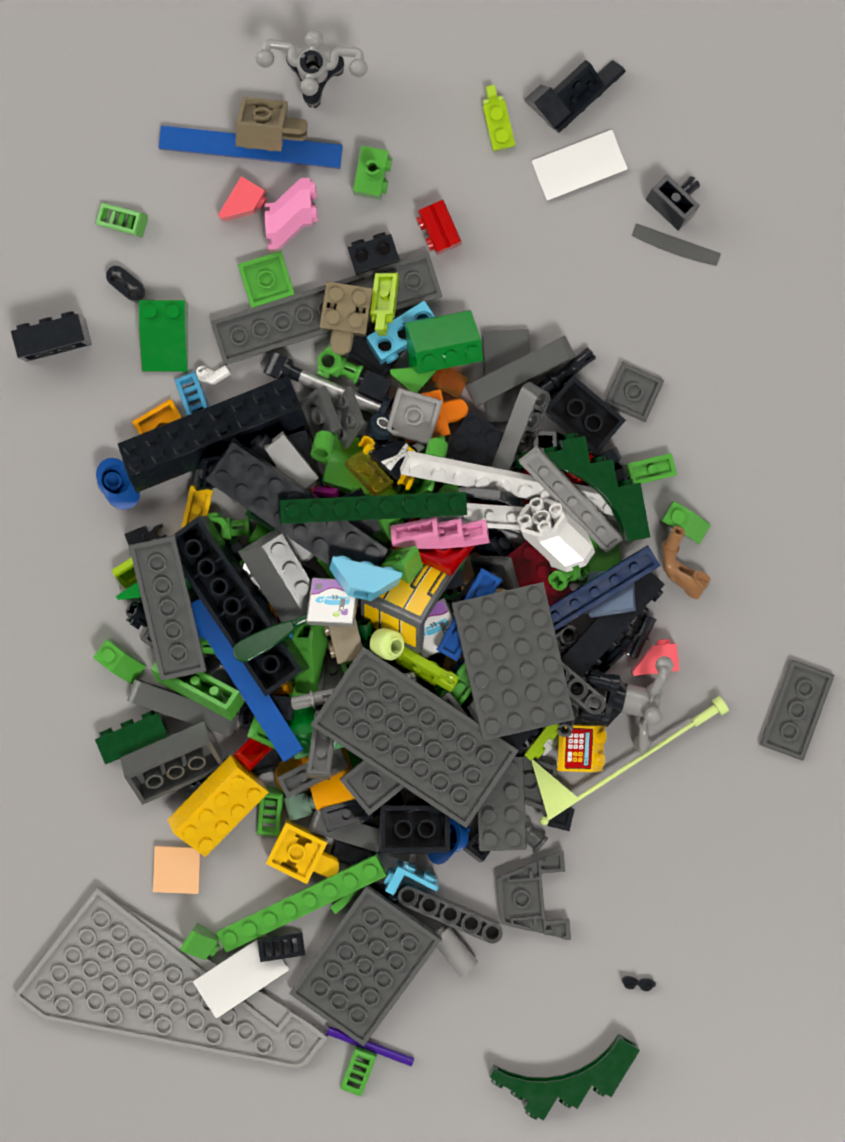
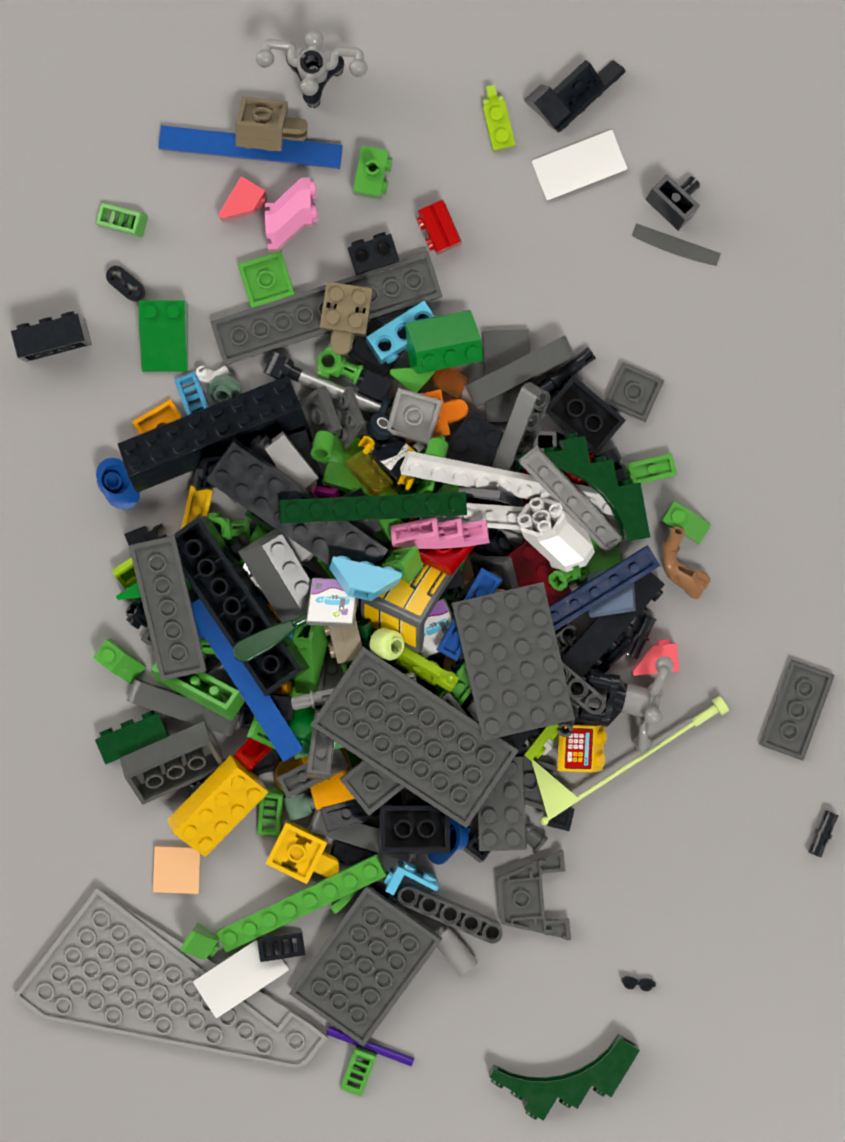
(223, 388): none -> sand green plate
(384, 301): lime hinge -> none
(823, 833): none -> black pin

